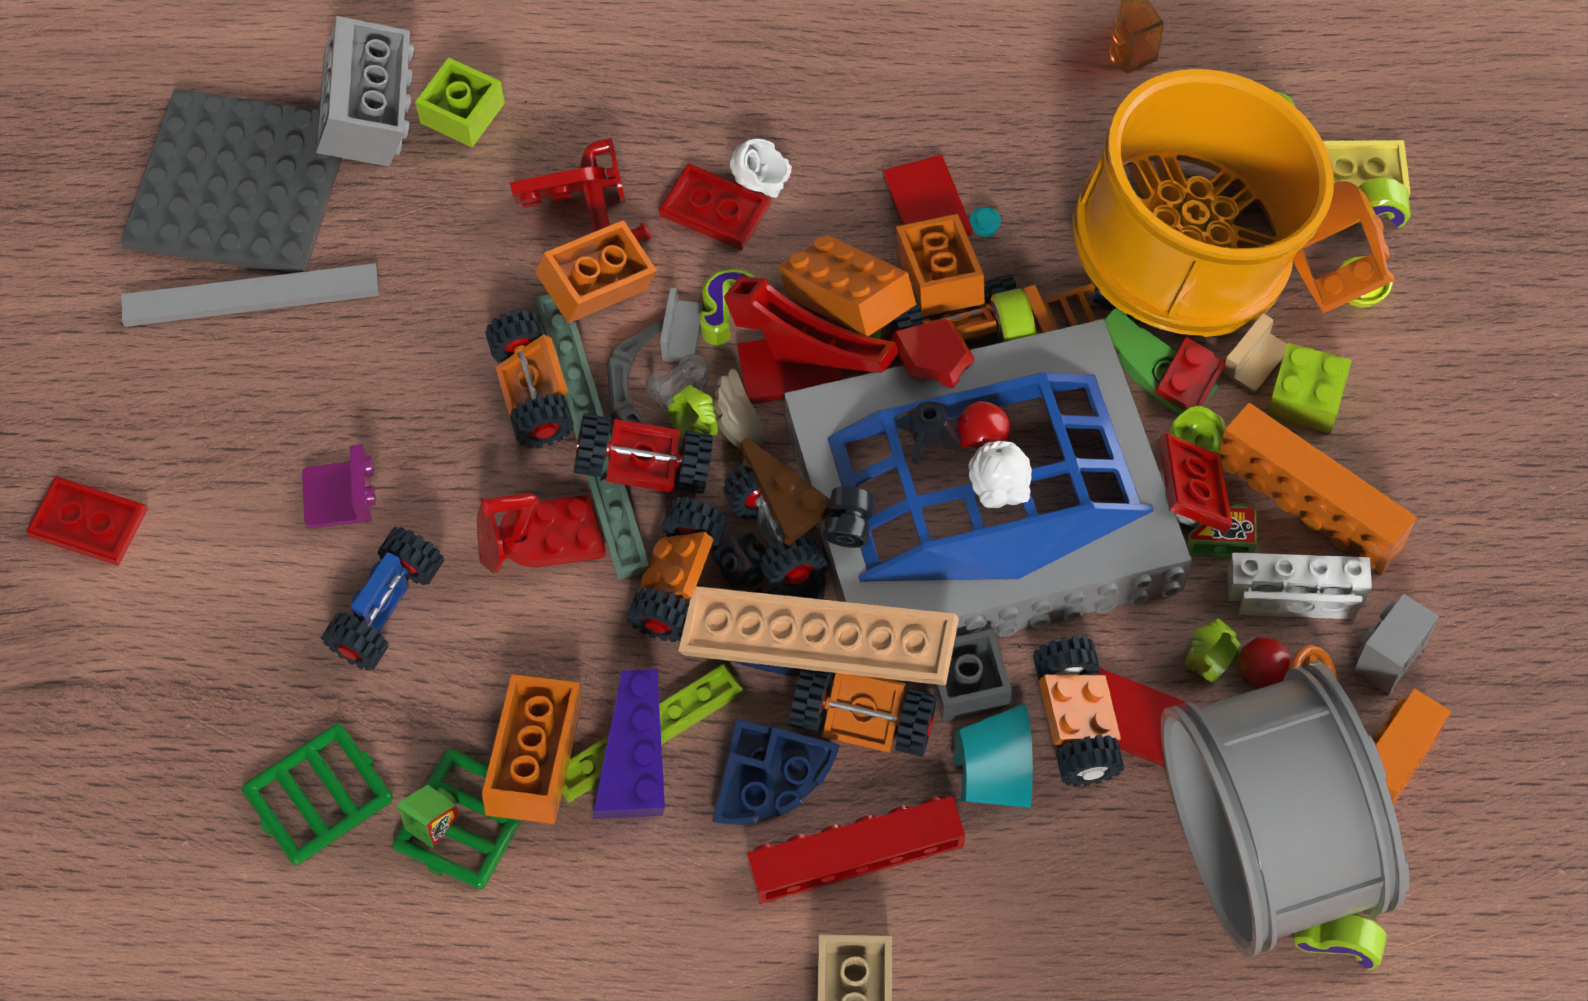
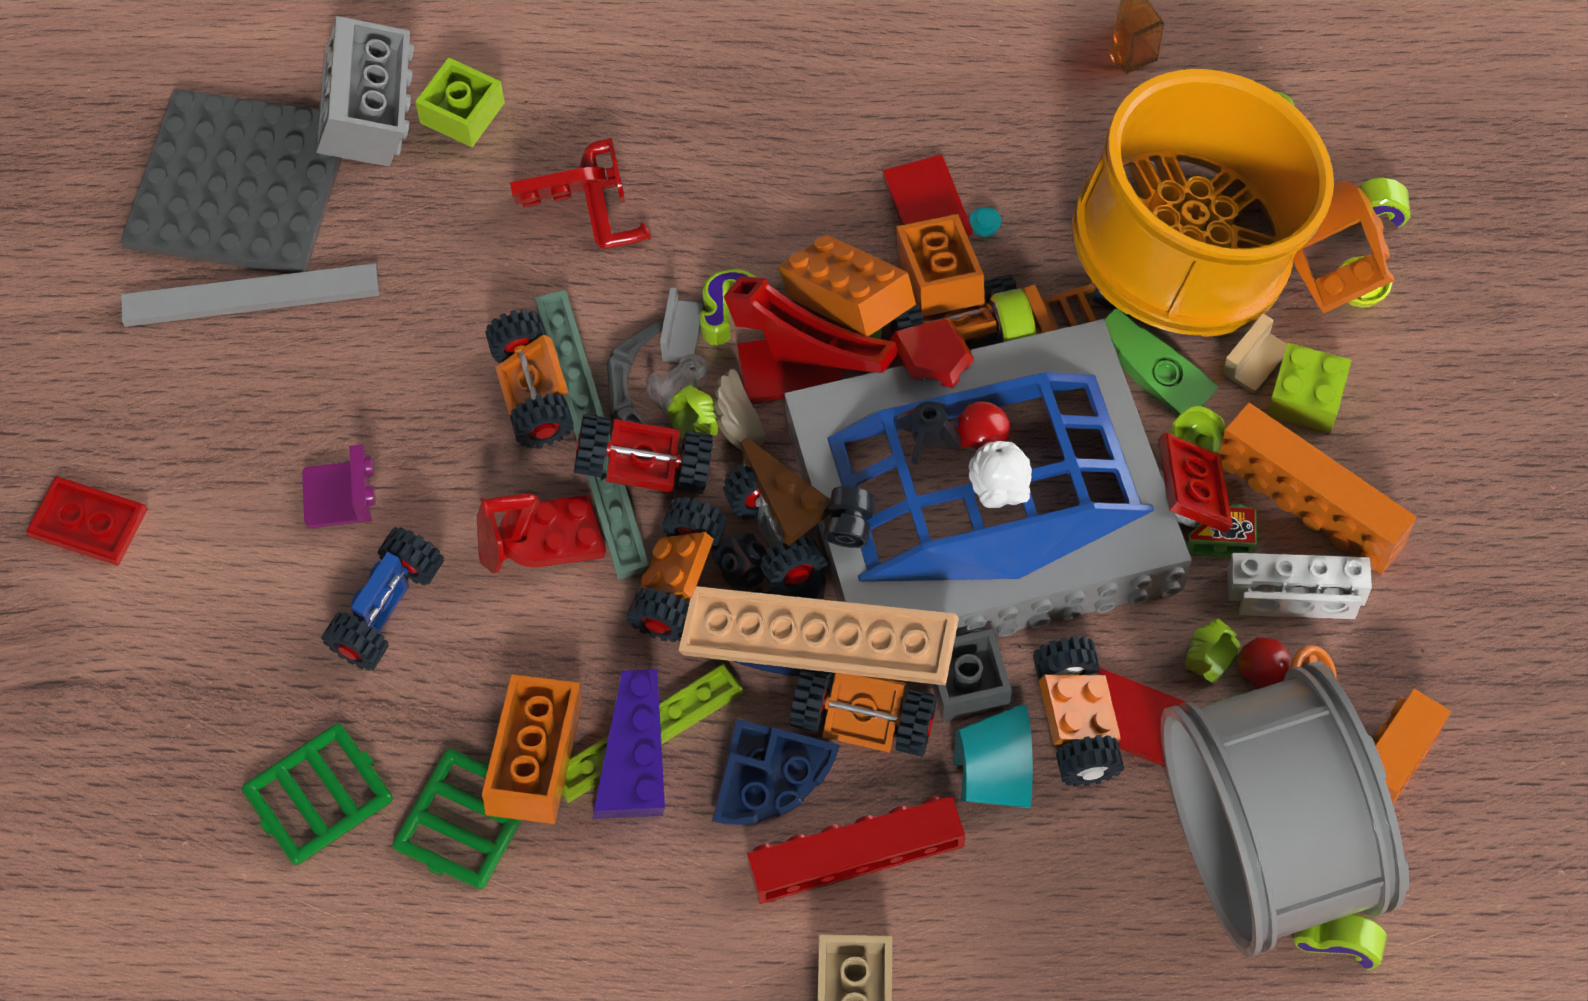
(428, 814): bright green slope -> none
(595, 271): orange brick -> none
(715, 206): red tile -> none
(760, 167): white hair -> none
(1190, 375): red plate -> none
(1367, 160): light yellow tile -> none
(1394, 642): light grey brick -> none

